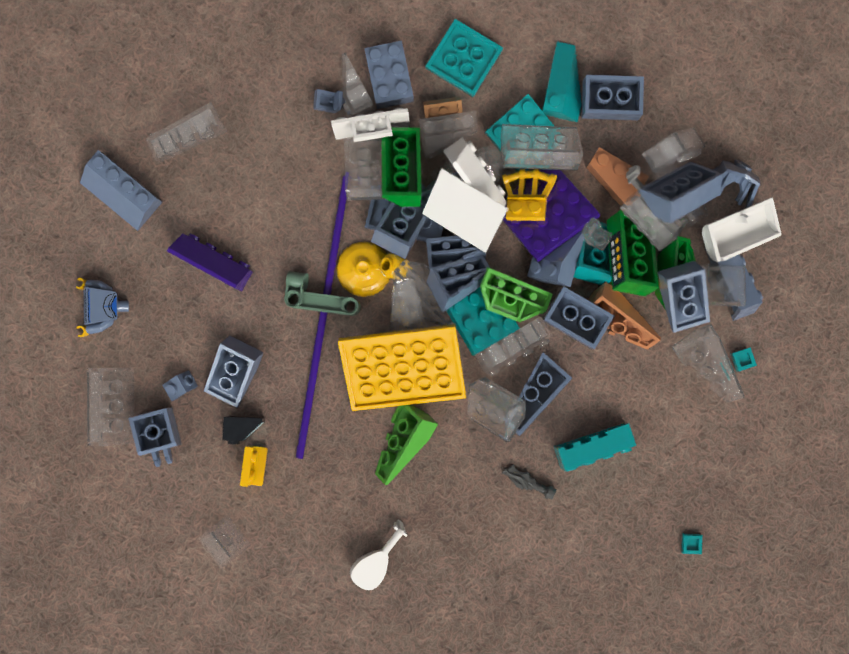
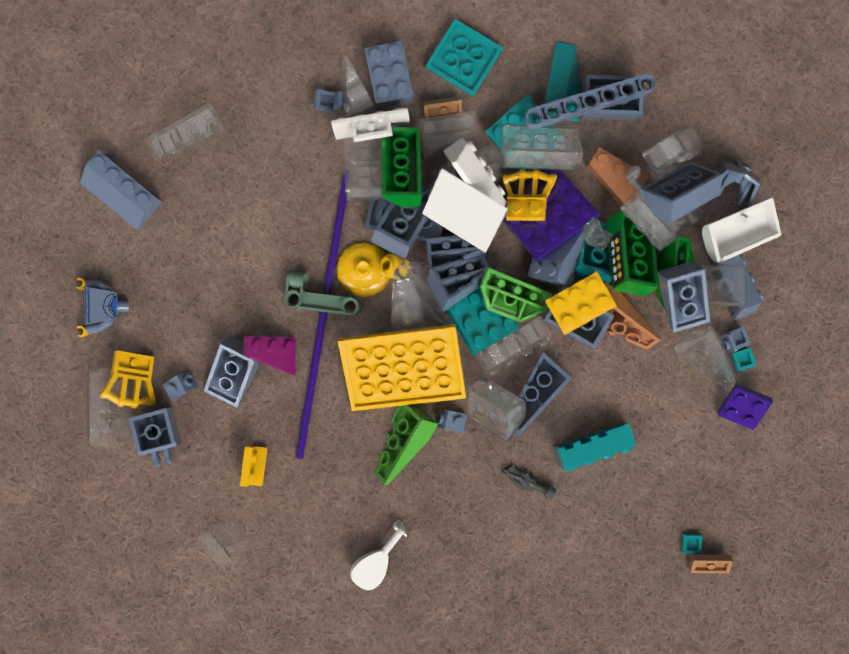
(135, 367): none -> yellow plate
(208, 260): dark purple slope -> none
(239, 428): black slope -> none
(272, 351): none -> magenta wing
(451, 420): none -> sand blue bracket
(580, 303): none -> yellow plate
(596, 95): none -> sand blue beam
(710, 563): none -> medium nougat plate
(735, 339): none -> sand blue bracket
(745, 406): none -> dark purple plate

